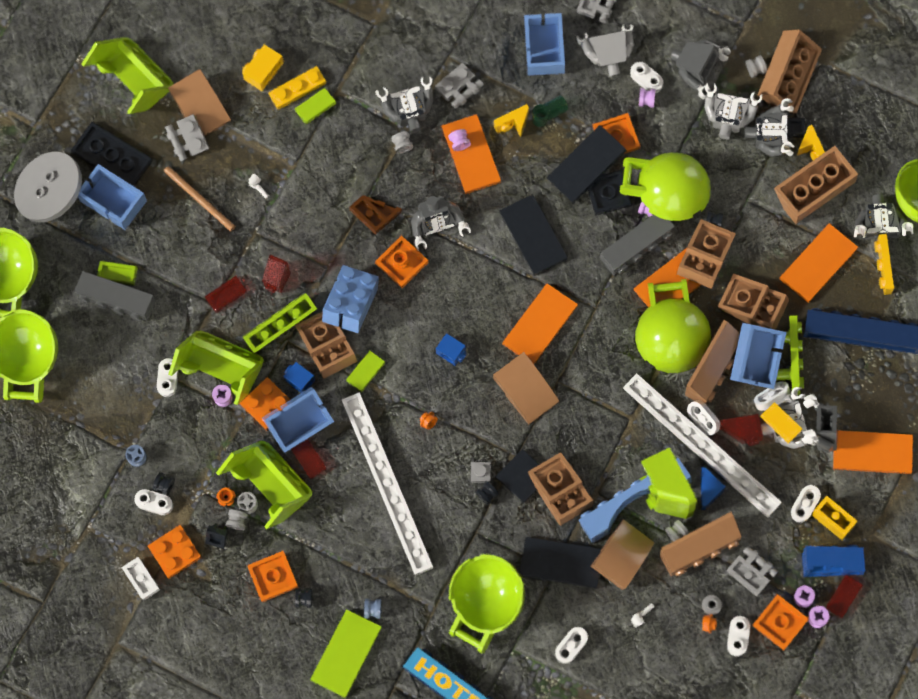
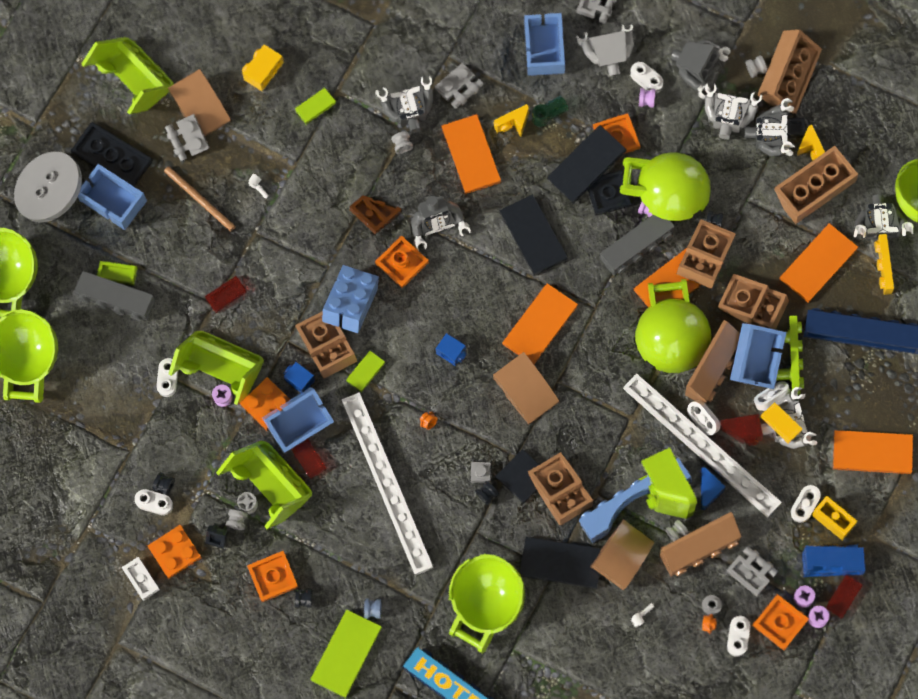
(134, 452): sand blue wheel -> none
(223, 492): orange plate -> none
(275, 274): clear red slope -> none
(279, 322): lime brick -> none
(297, 88): yellow plate -> none
(459, 140): lavender wheel -> none
(570, 645): white plate -> none
(826, 425): dark grey torso -> none

